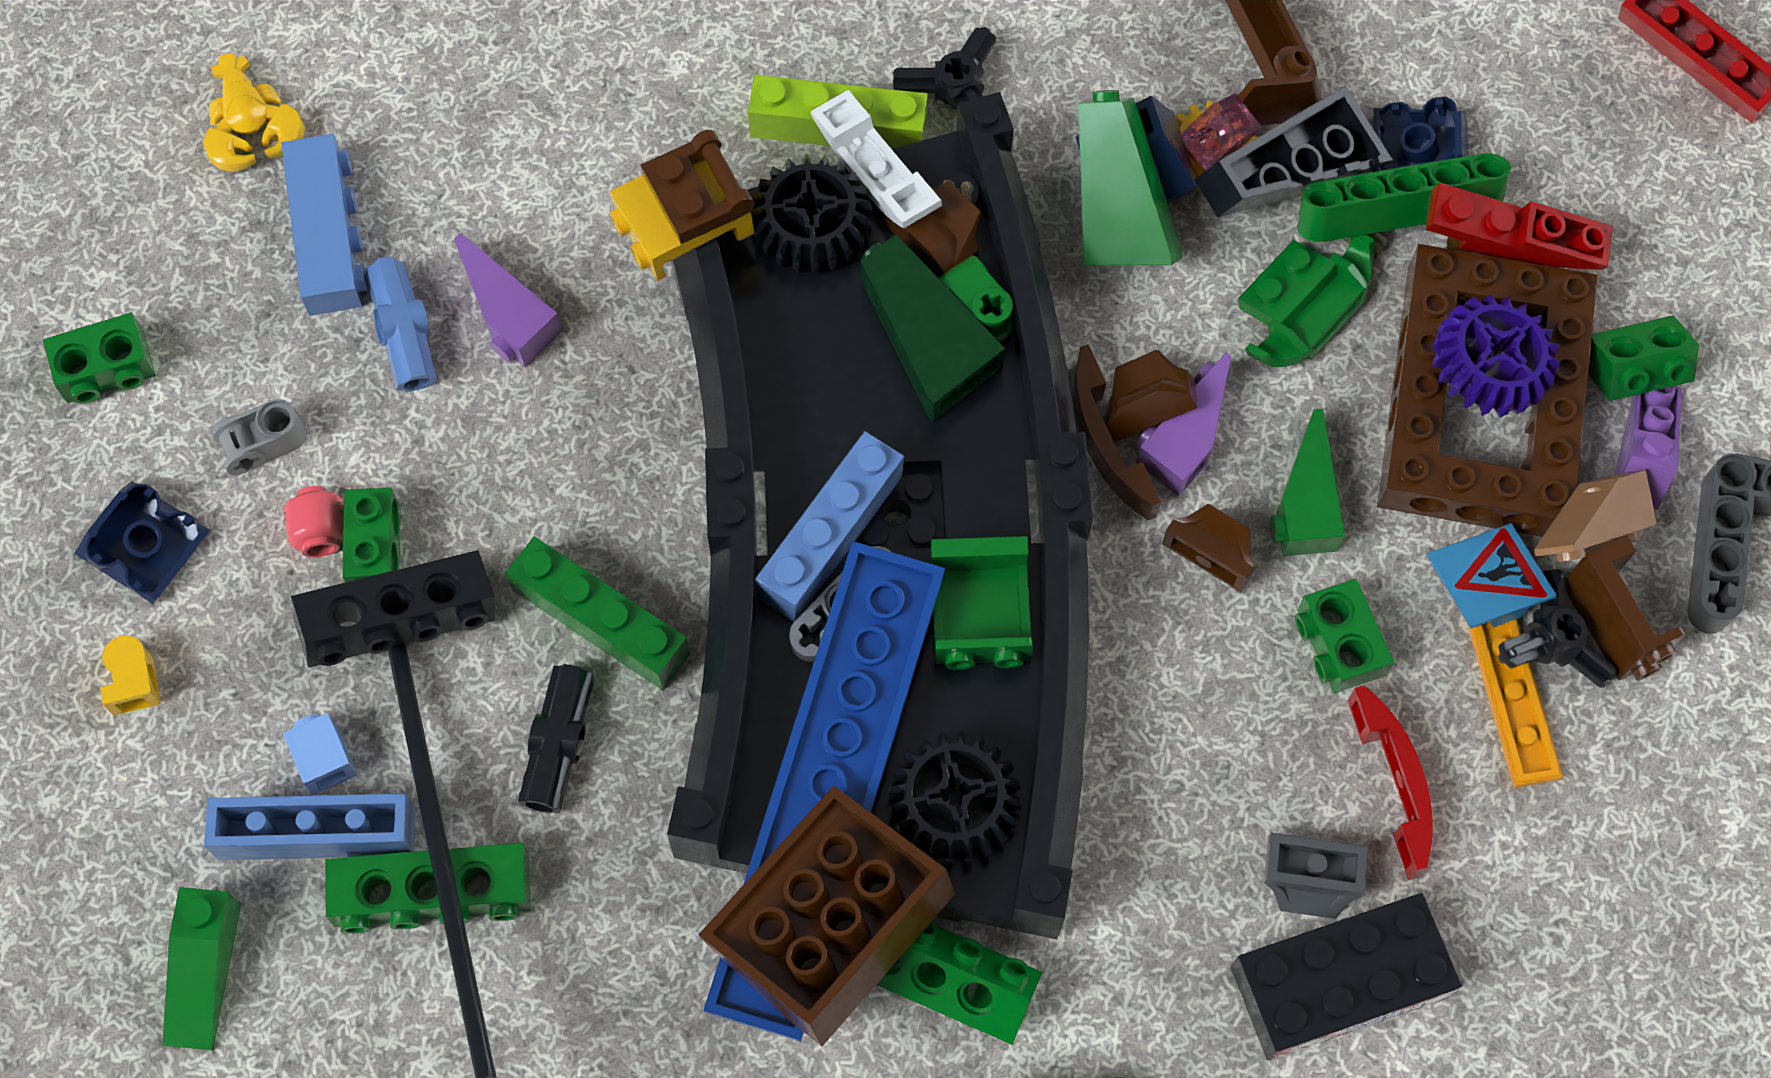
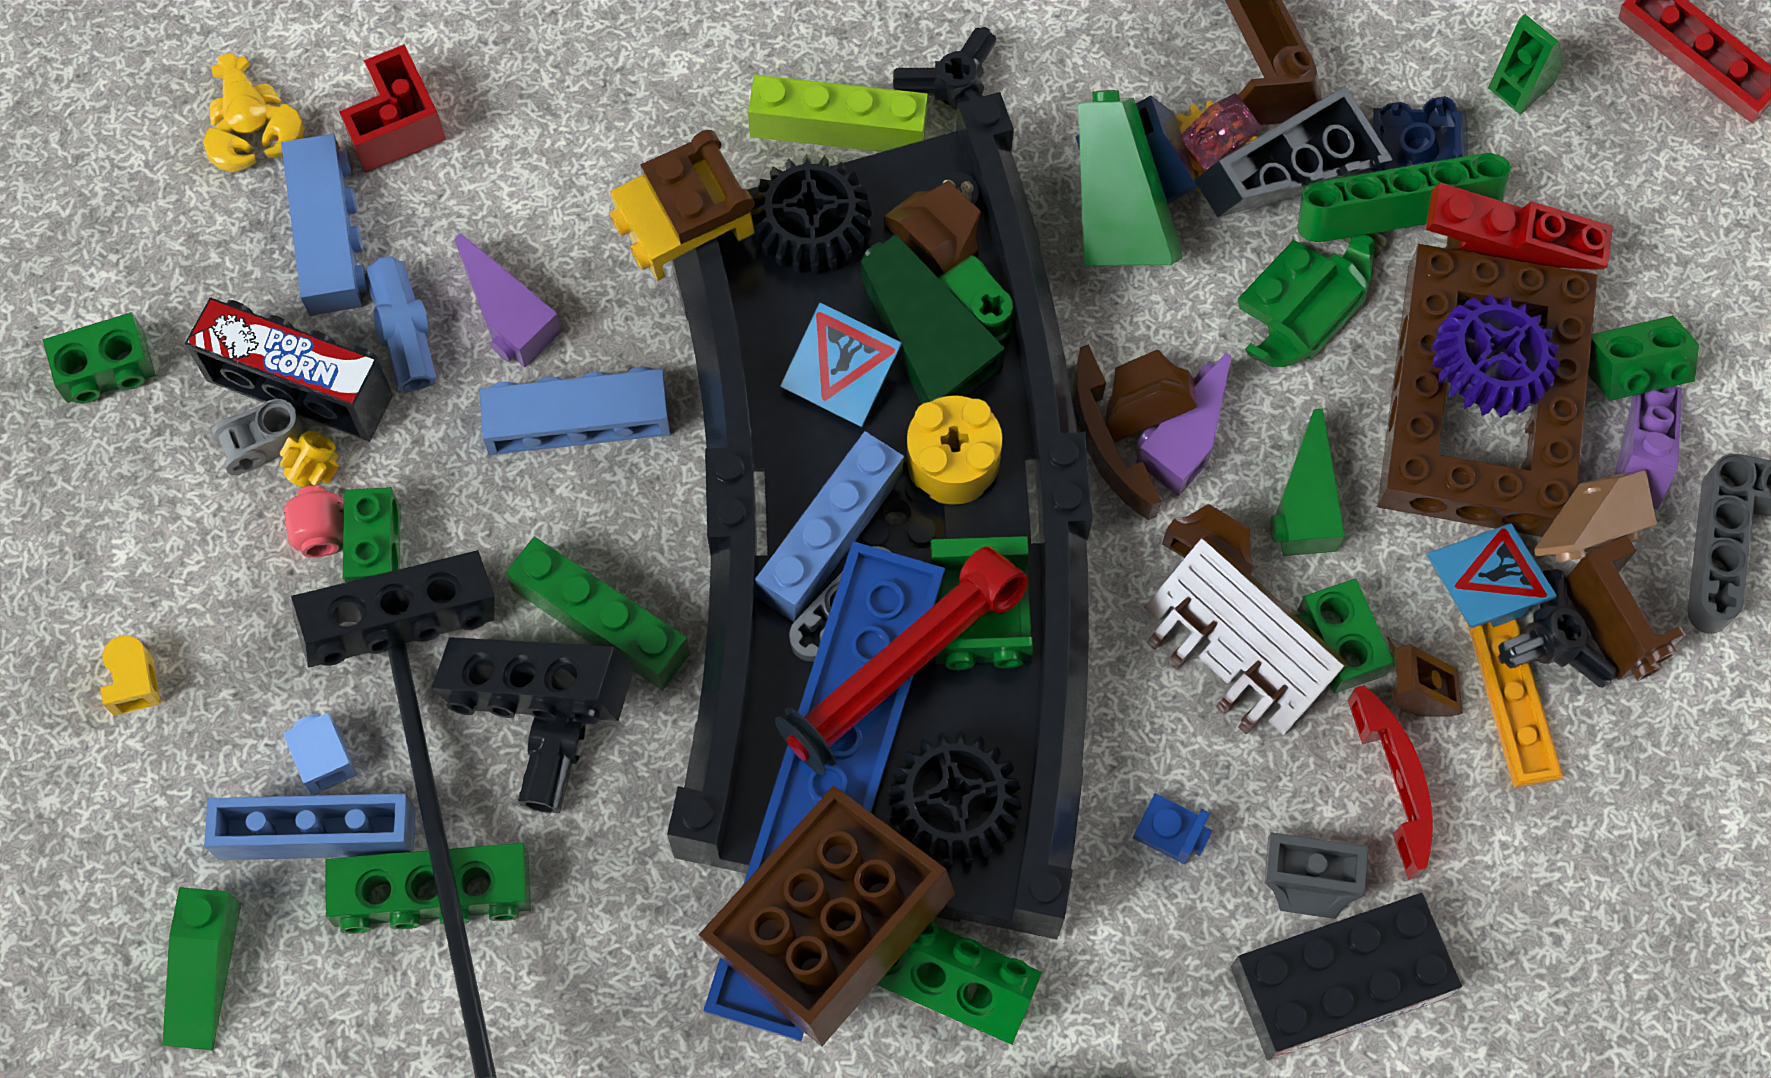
(141, 541): dark blue slope -> none
(276, 361): none -> brick
(309, 459): none -> yellow gear
(396, 119): none -> red brick
(533, 679): none -> black brick
(574, 411): none -> medium blue brick
(841, 364): none -> dark azure piece
(862, 150): white slope -> none
(960, 425): none -> yellow brick
(985, 585): none -> red piece
(1173, 829): none -> blue bracket
(1246, 633): none -> hinge
(1424, 683): none -> reddish brown slope
(1527, 65): none -> green slope

